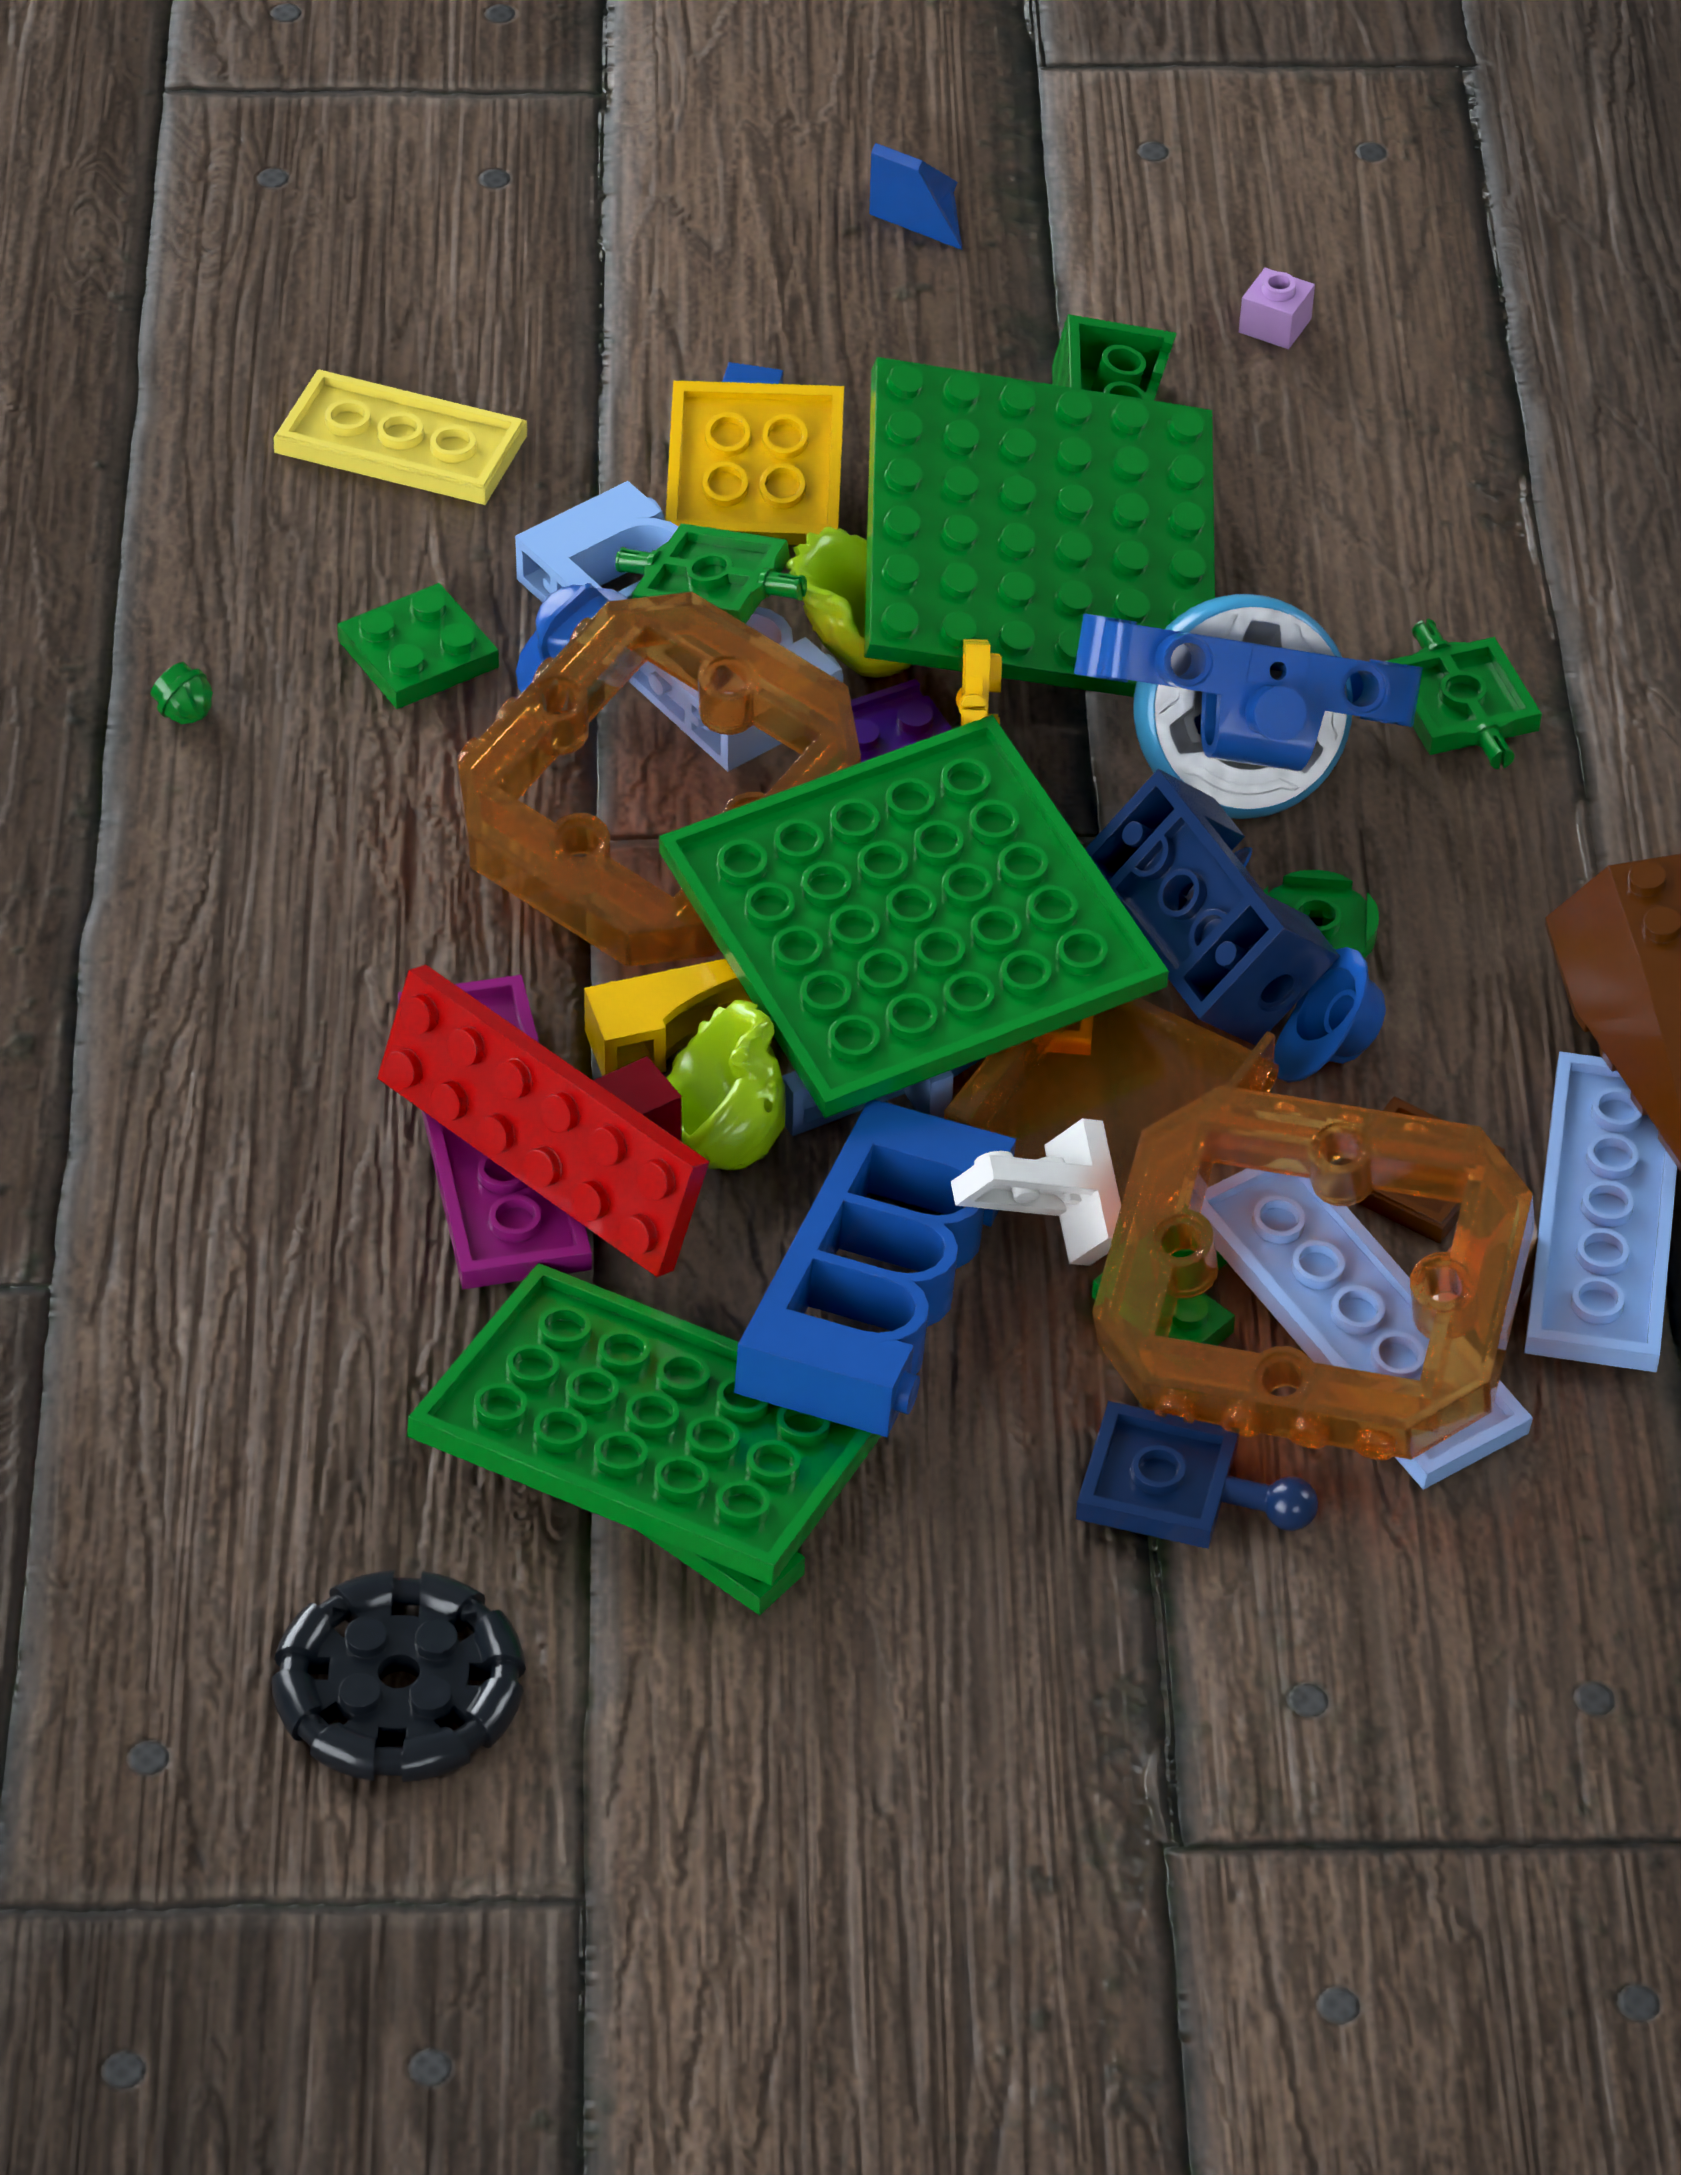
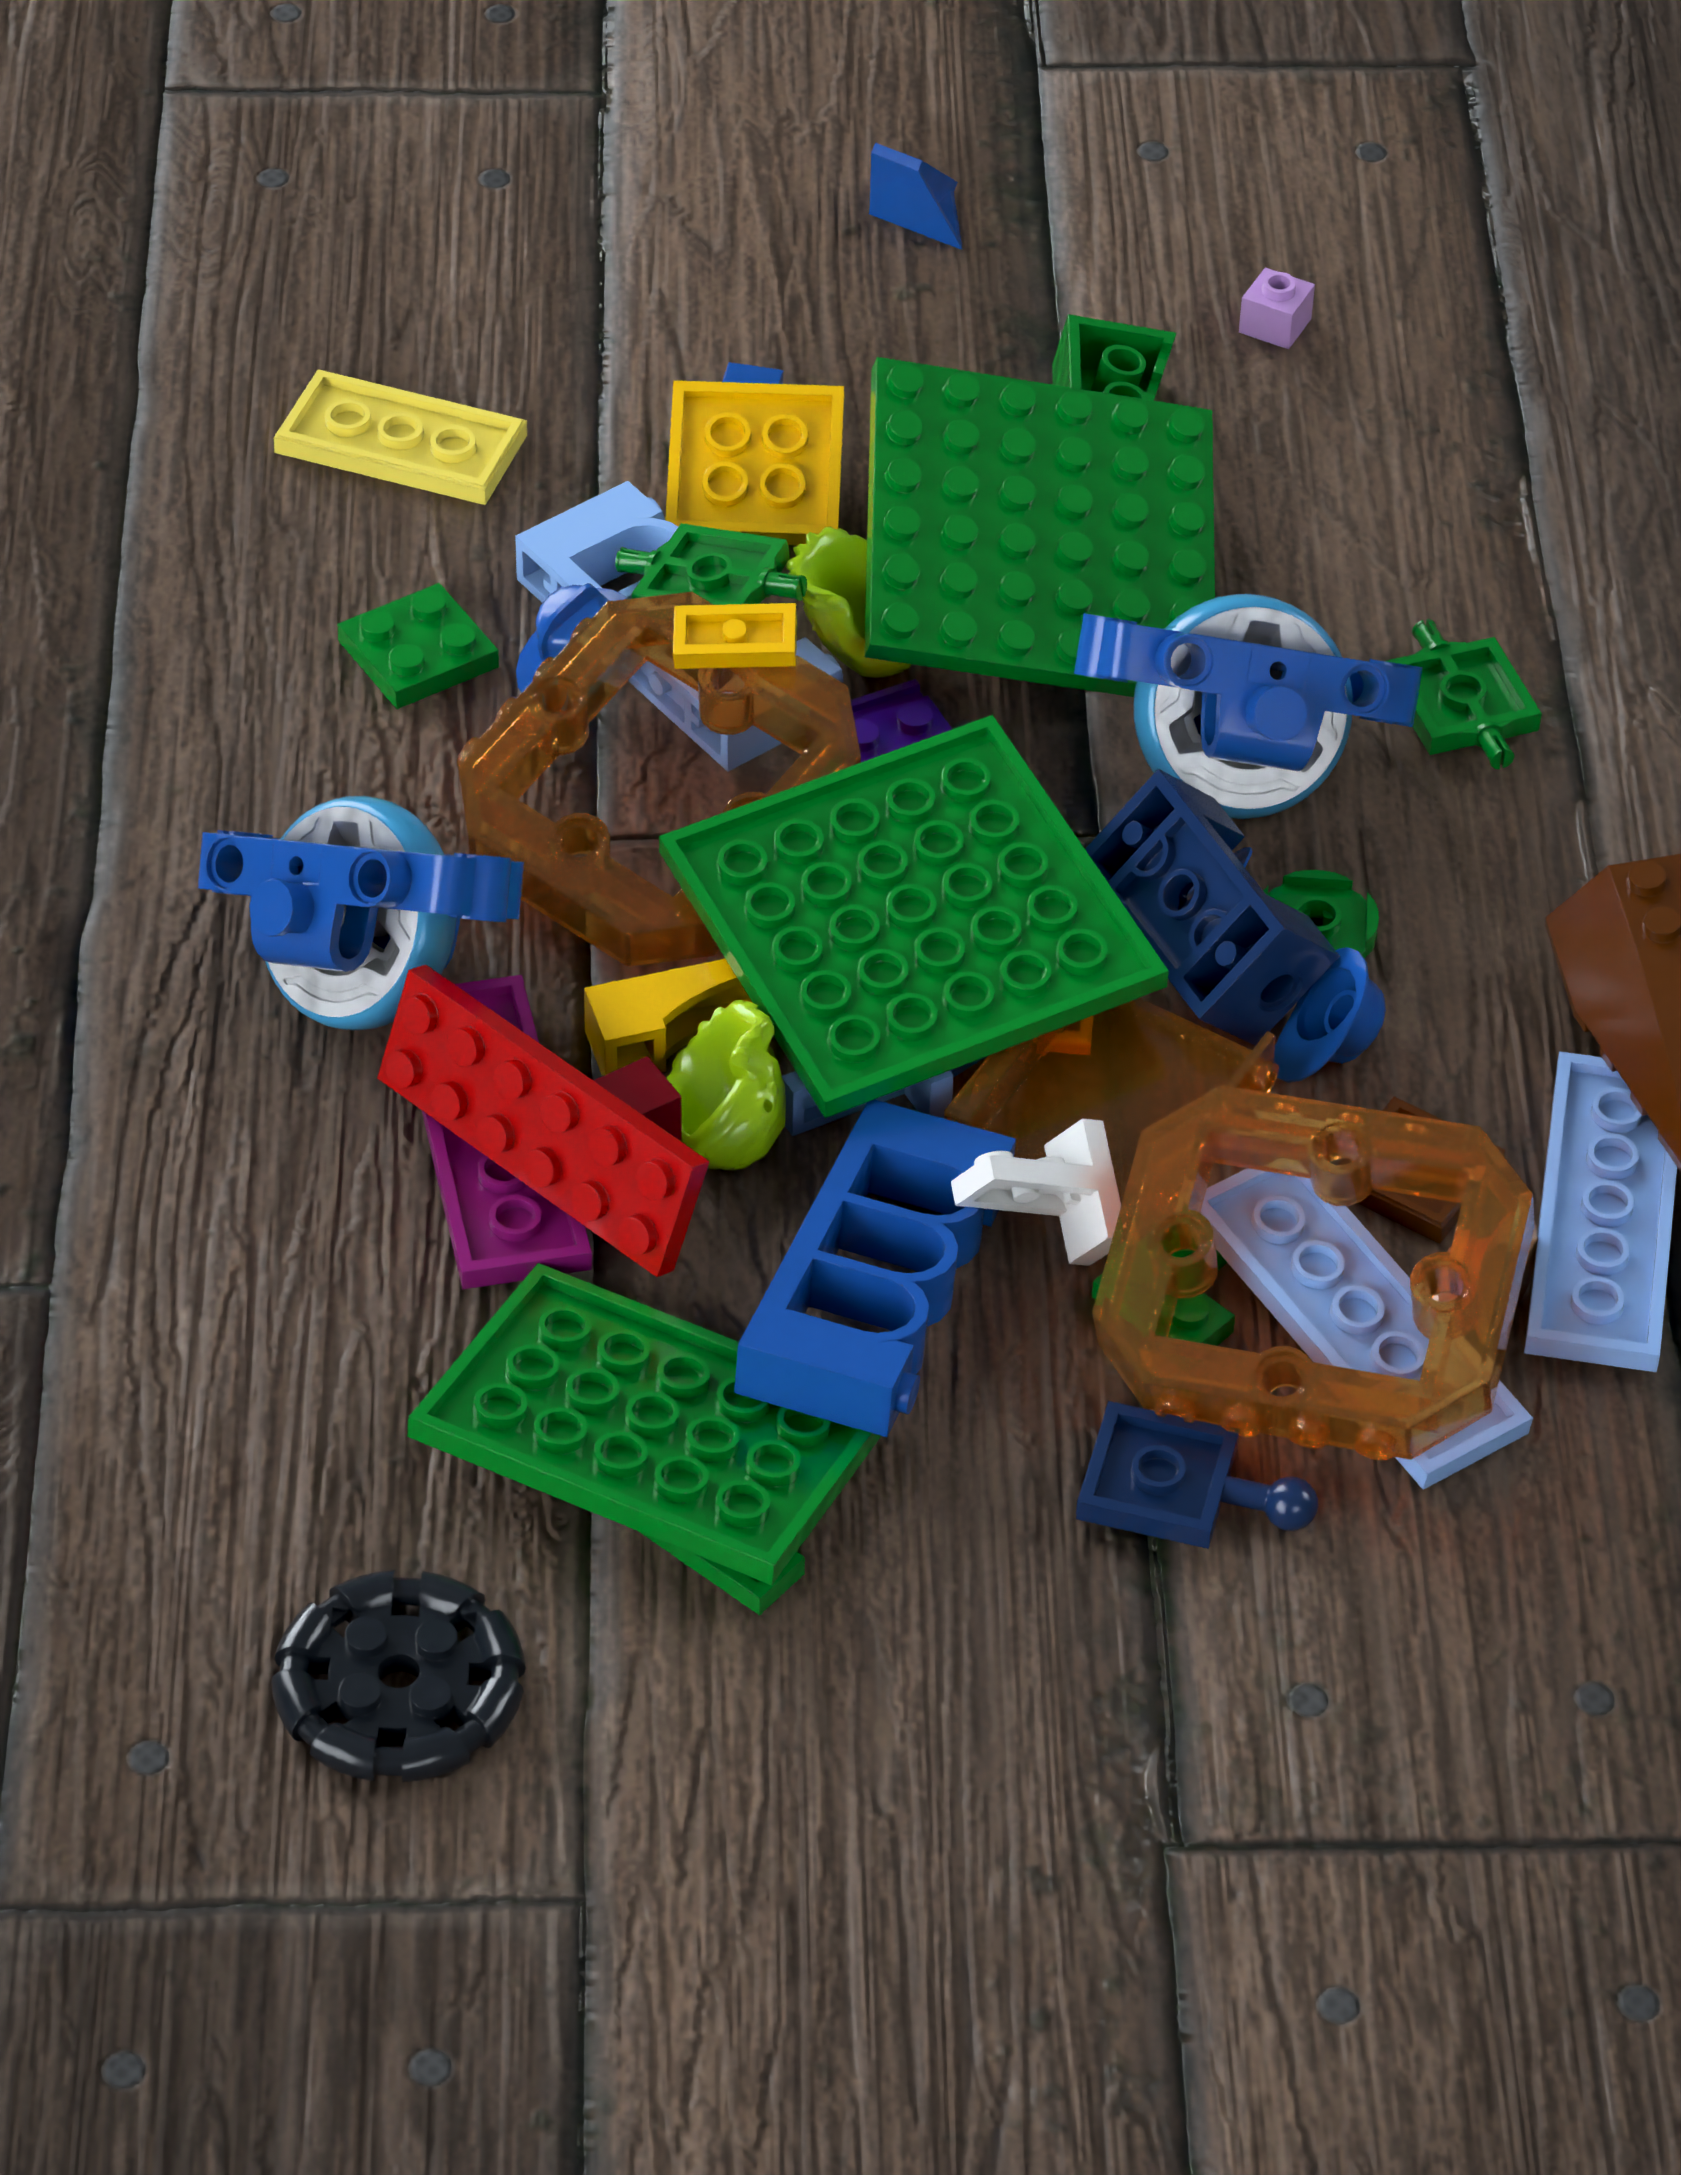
(183, 694): green plate -> none
(355, 903): none -> blue piece
(735, 636): none -> yellow plate
(979, 677): yellow plate -> none

